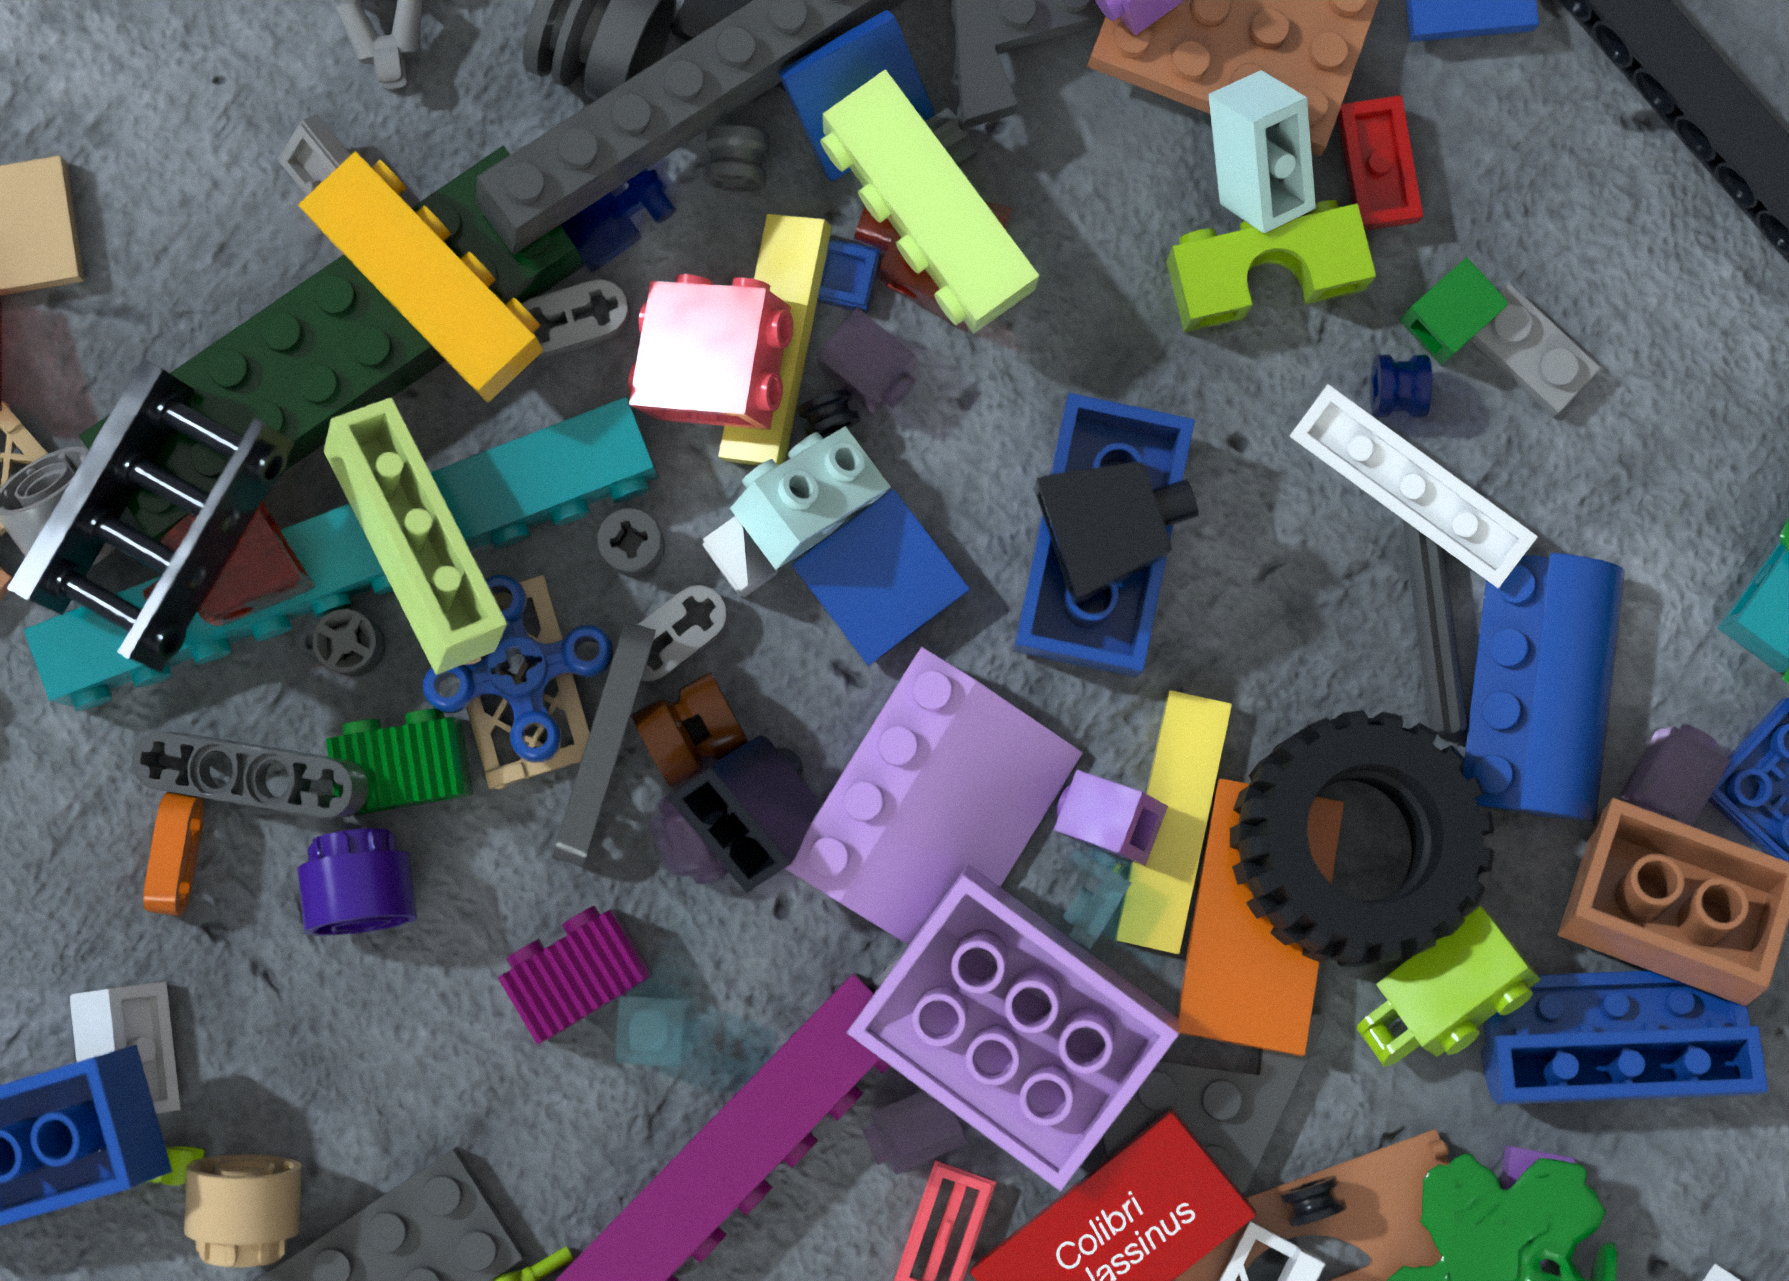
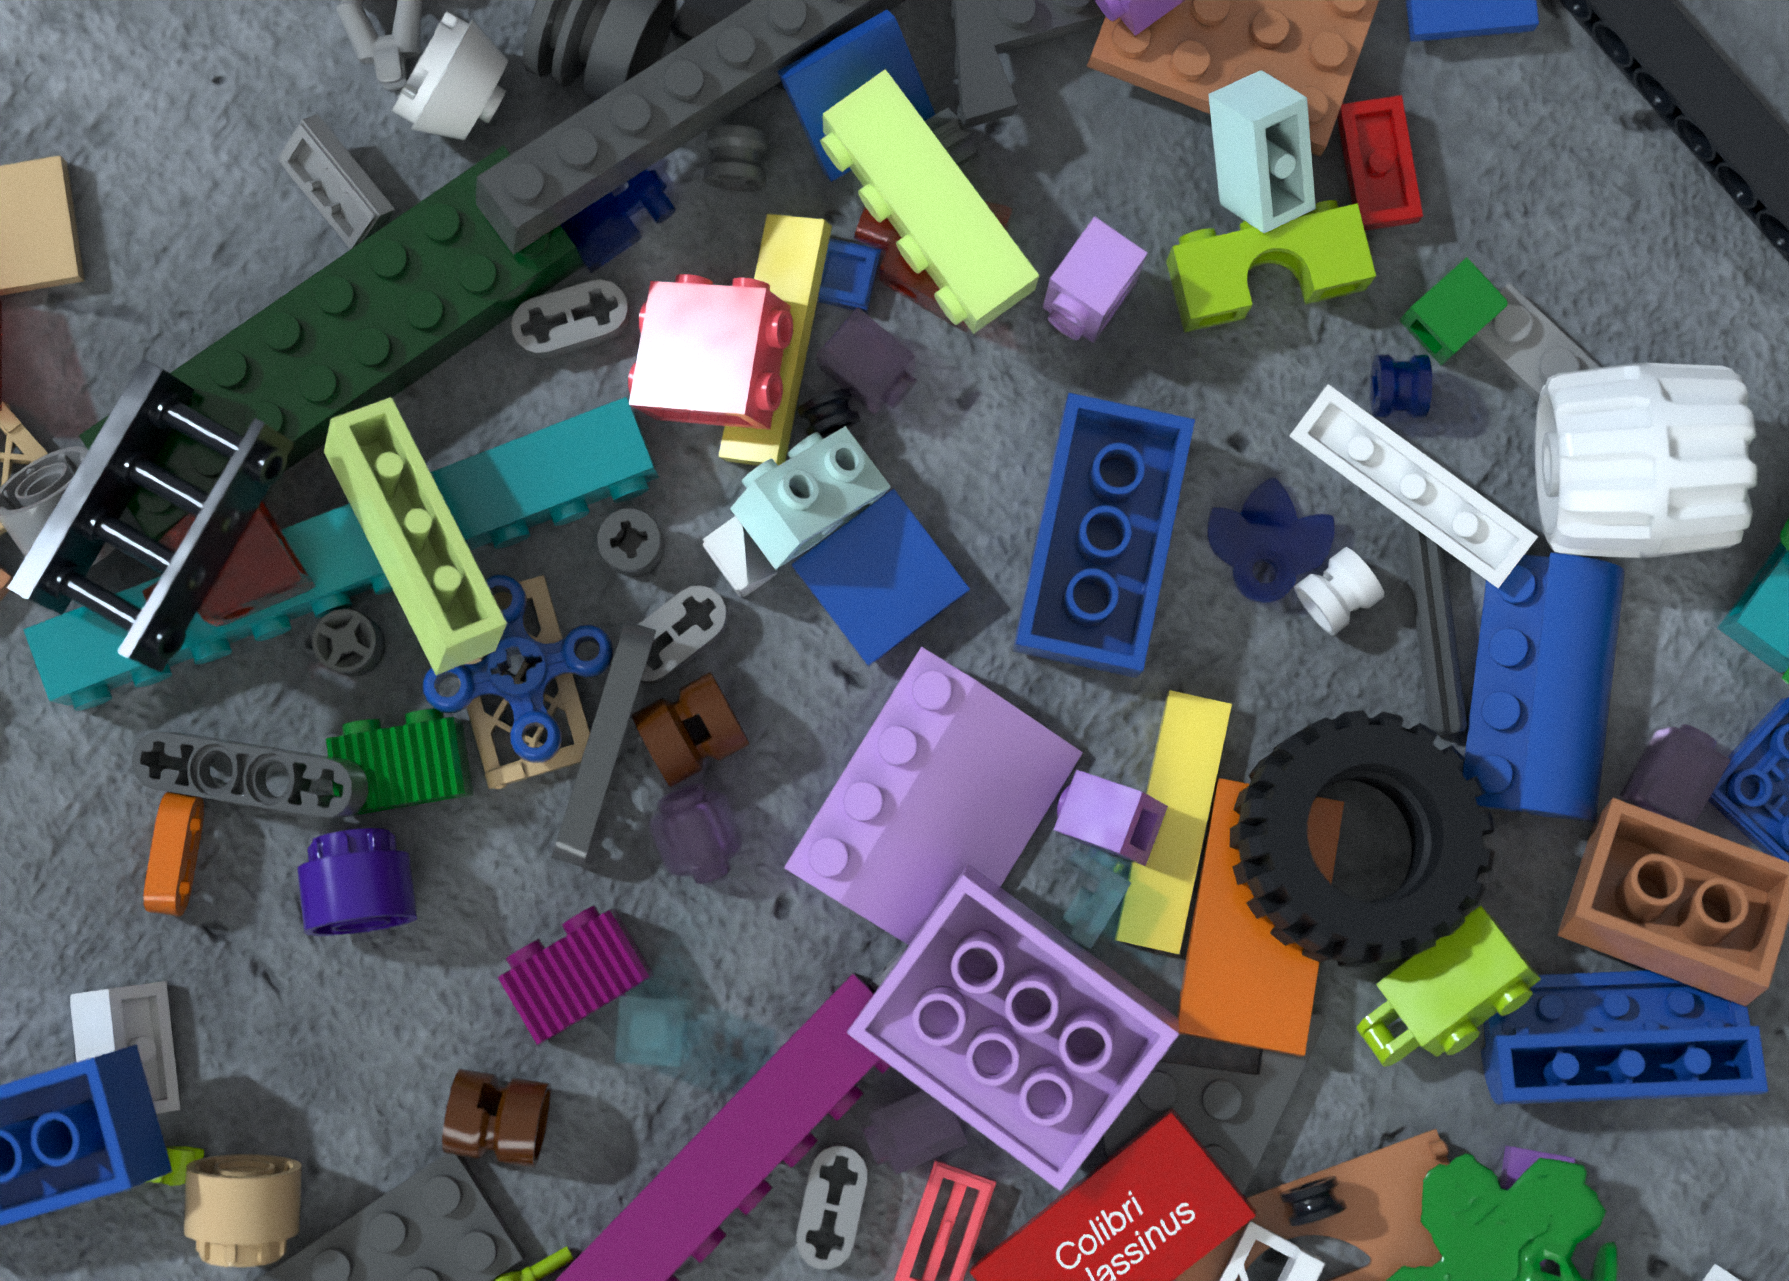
(422, 276): yellow brick -> none
(453, 81): none -> white cone
(496, 1117): none -> reddish brown wheel
(750, 810): black torso -> none
(847, 1210): none -> light grey beam
(1092, 281): none -> lavender brick
(1109, 523): black torso -> none
(1269, 533): none -> clear blue plate
(1341, 589): none -> white wheel
(1644, 460): none -> white wheel

